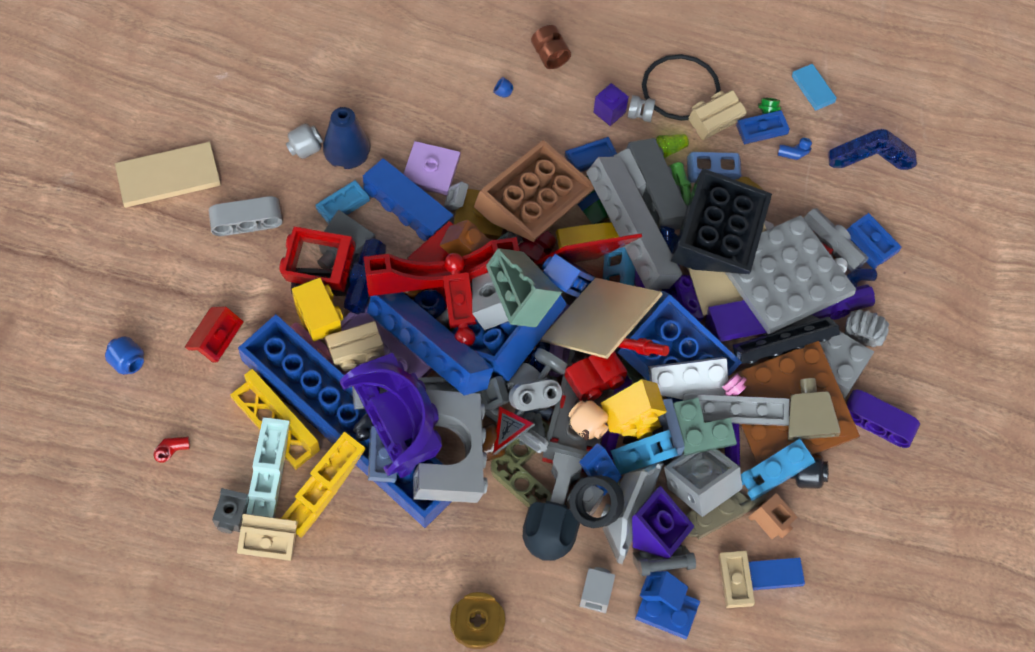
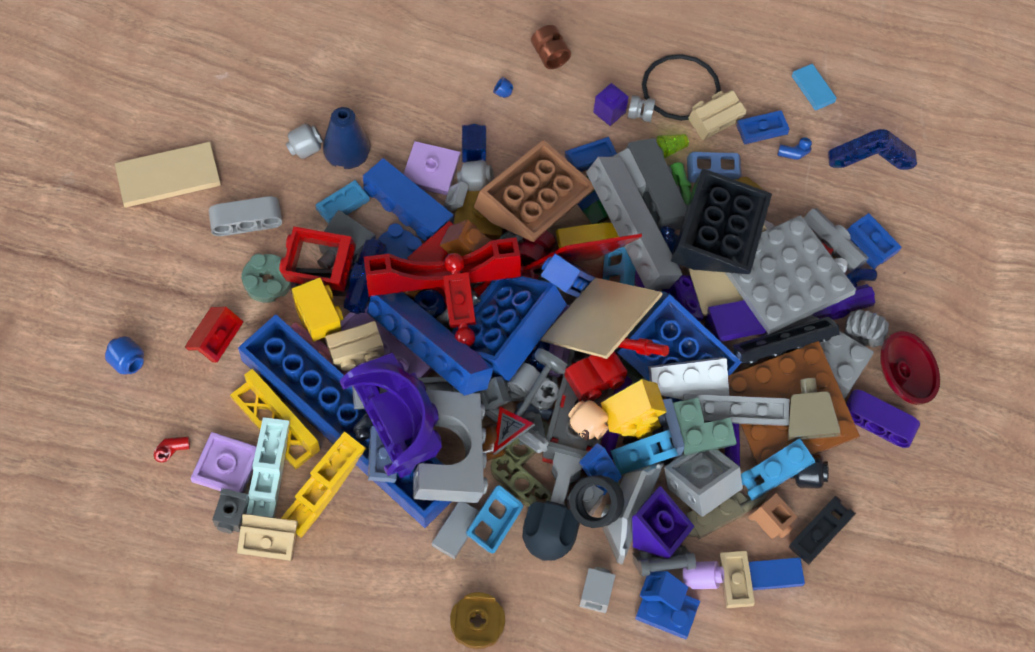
(224, 464): none -> lavender plate
(253, 281): none -> sand green plate
(399, 241): none -> blue piece
(453, 532): none -> light grey tile
(473, 142): none -> clear blue brick
(476, 174): none -> light grey head
(486, 303): light grey brick -> none
(499, 526): none -> dark azure piece
(521, 287): sand green wedge -> none
(536, 393): light grey plate -> none
(705, 576): none -> lavender brick
(734, 385): bright pink plate -> none
(769, 105): green plate -> none
(821, 530): none -> black plate
(910, 368): none -> dark red dish

